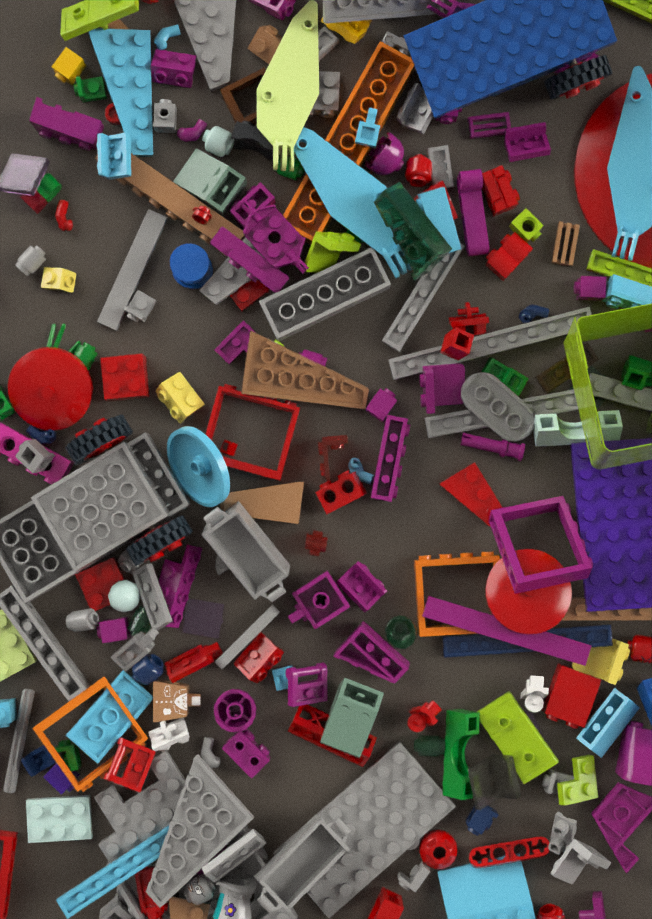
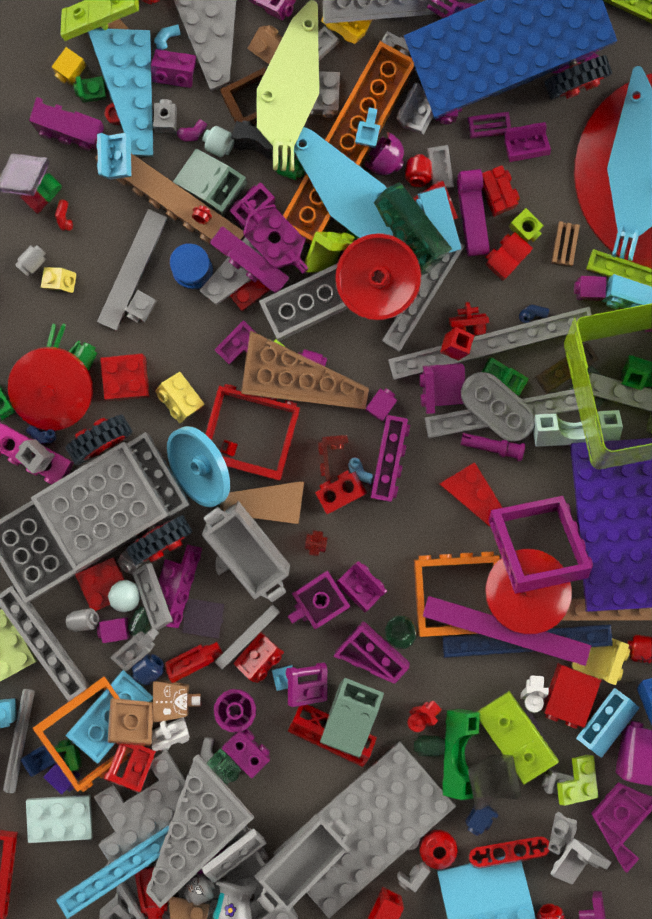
(130, 722): none -> medium nougat tile
(228, 770): none -> clear green brick
(378, 276): none -> red dish

